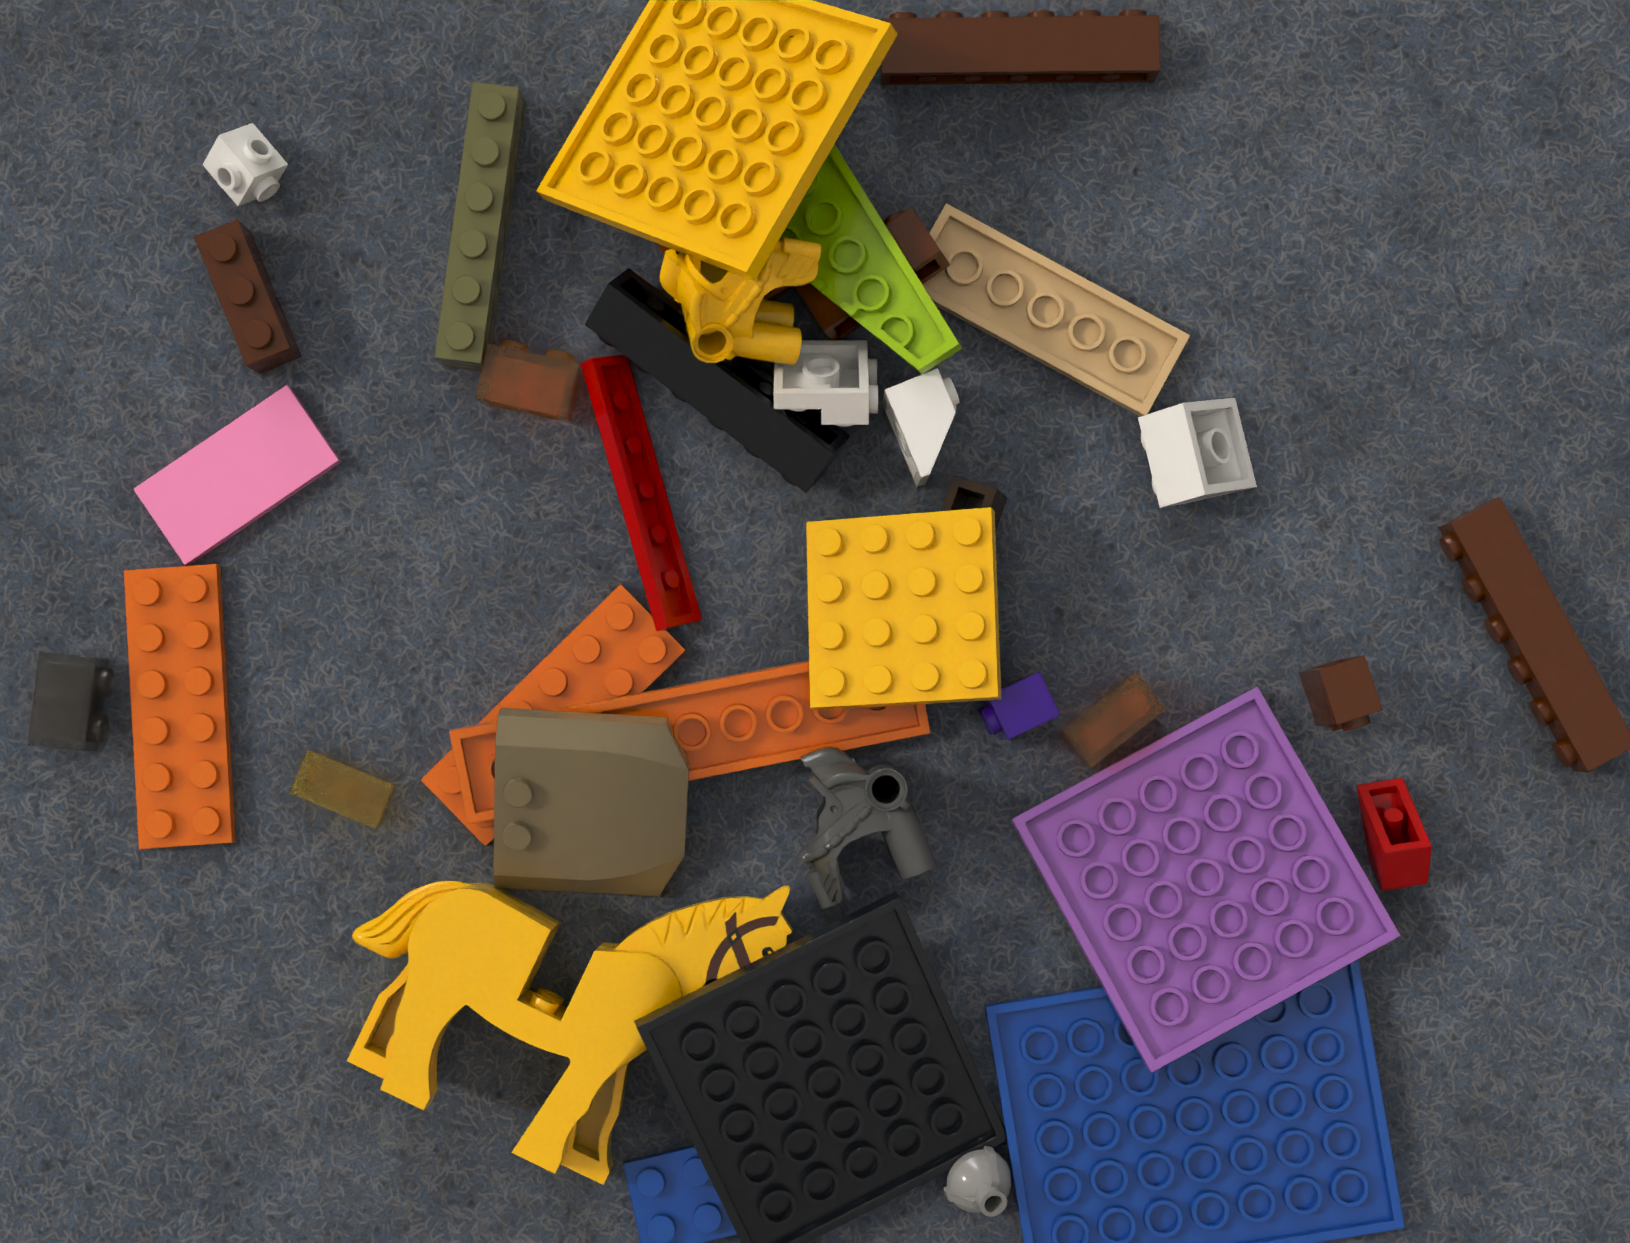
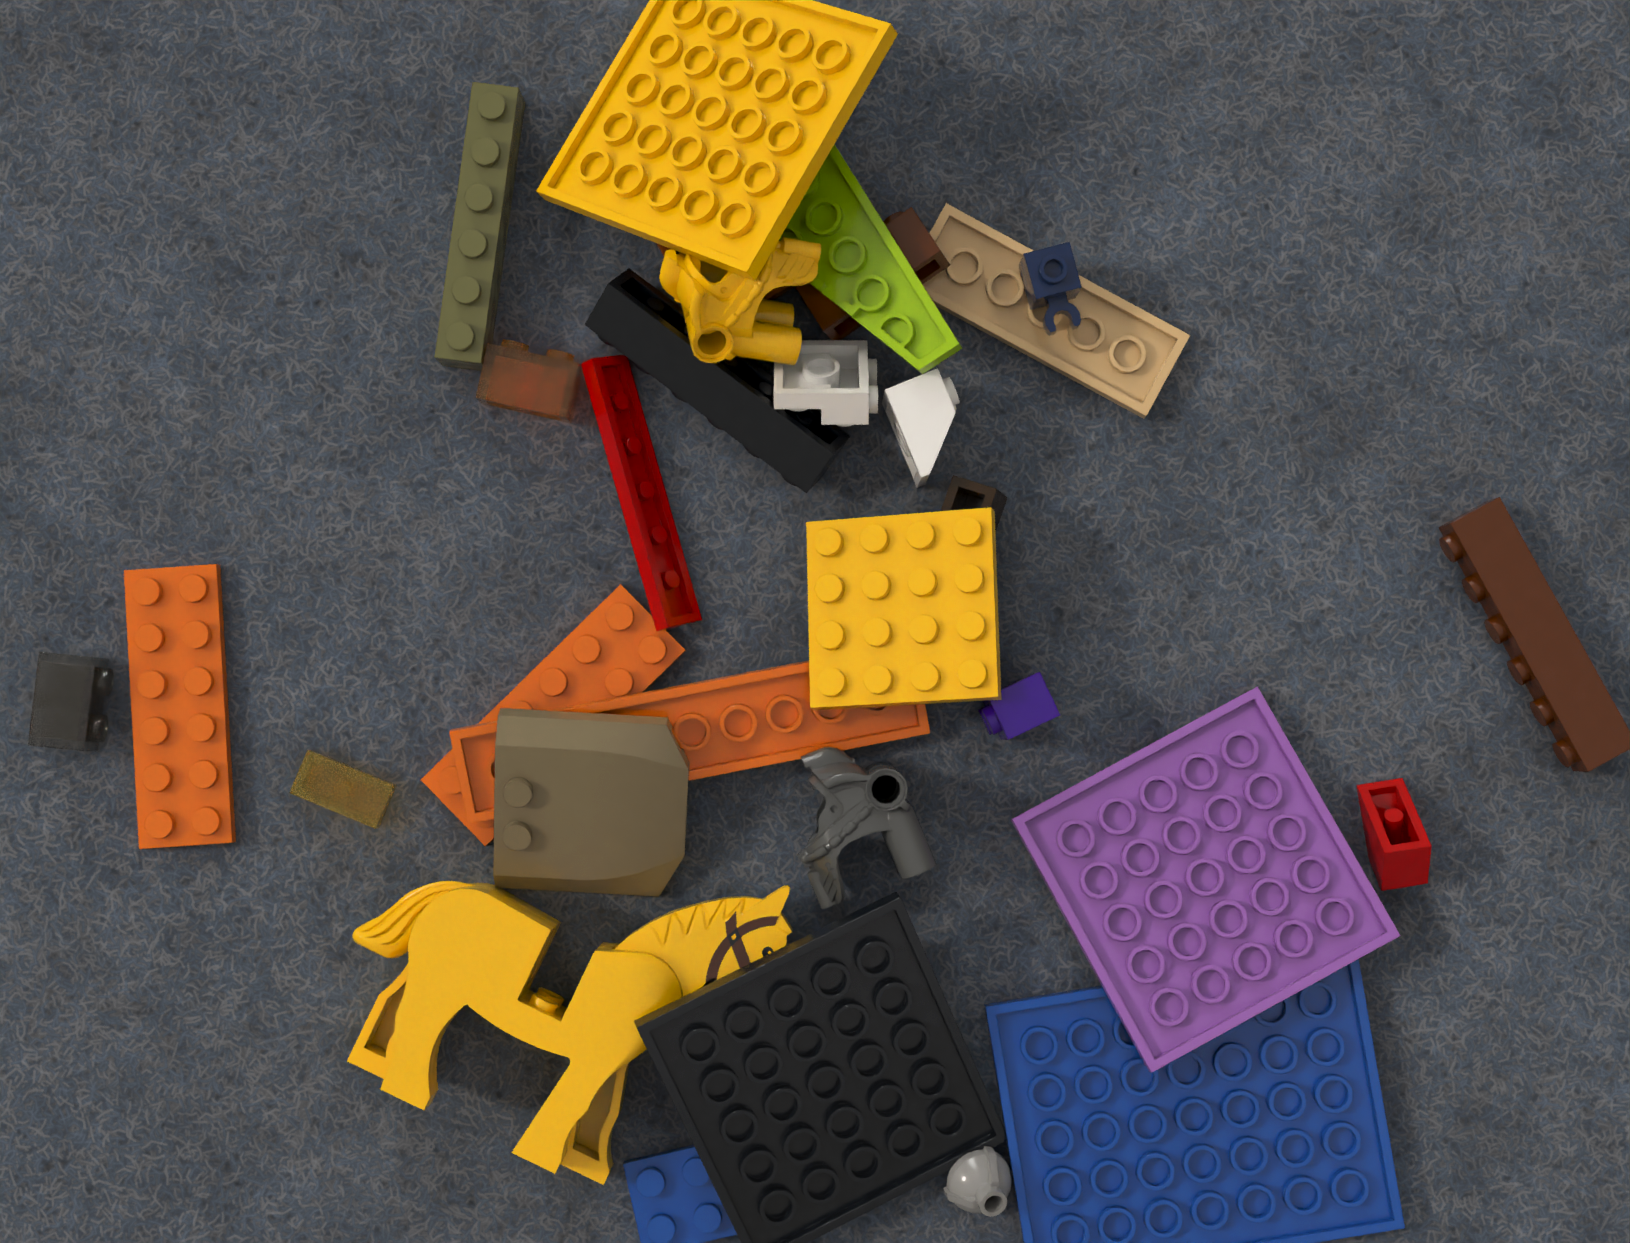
(237, 475): bright pink tile -> none
(245, 165): white brick -> none
(247, 296): reddish brown brick -> none
(1022, 48): reddish brown brick -> none
(1051, 281): none -> dark blue brick
(1111, 719): clear orange brick -> none
(1196, 451): white slope -> none
(1341, 693): reddish brown brick -> none

